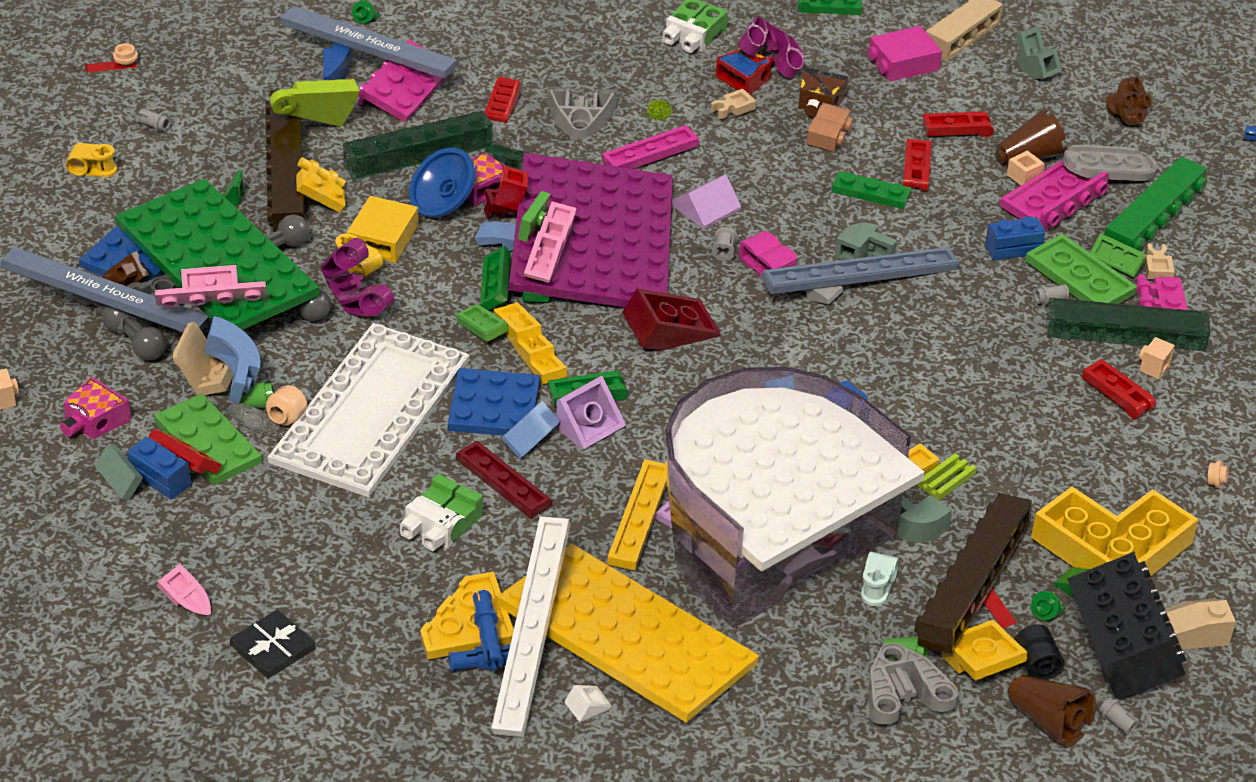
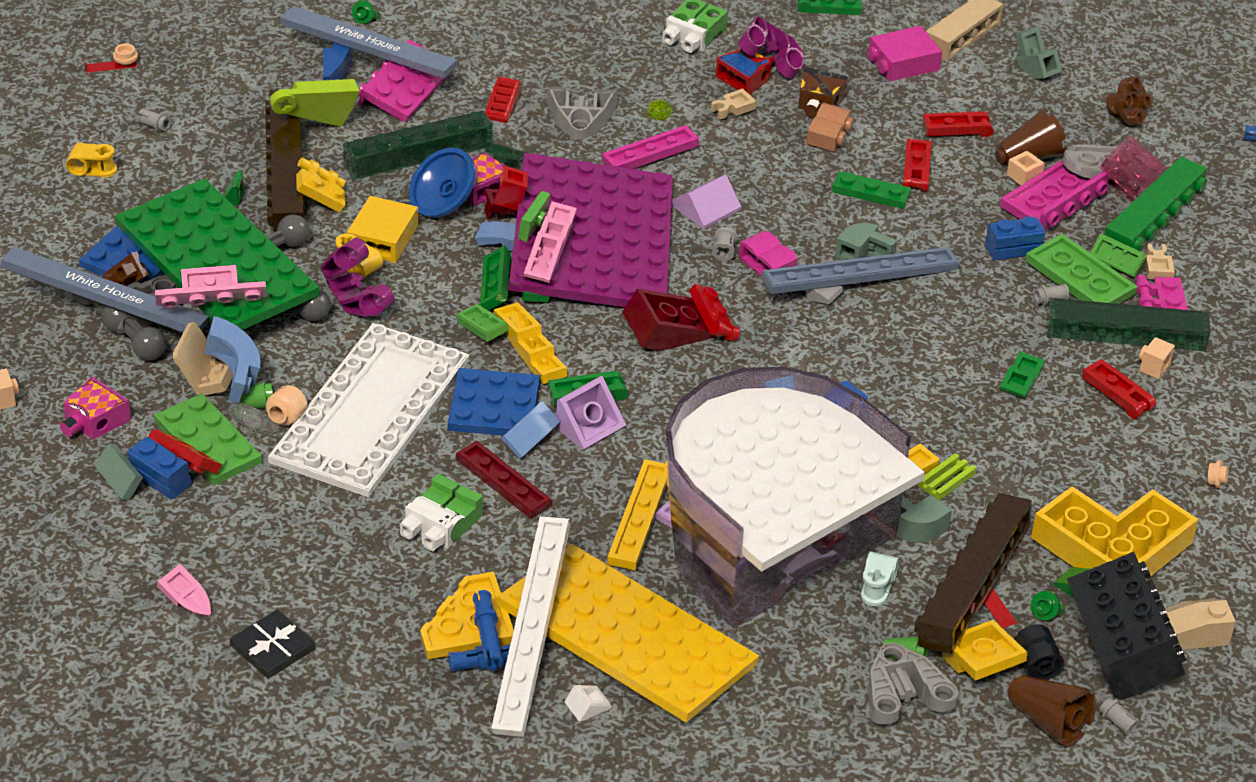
(713, 312): none -> red plate
(1022, 374): none -> green slope
(1132, 167): none -> clear pink plate

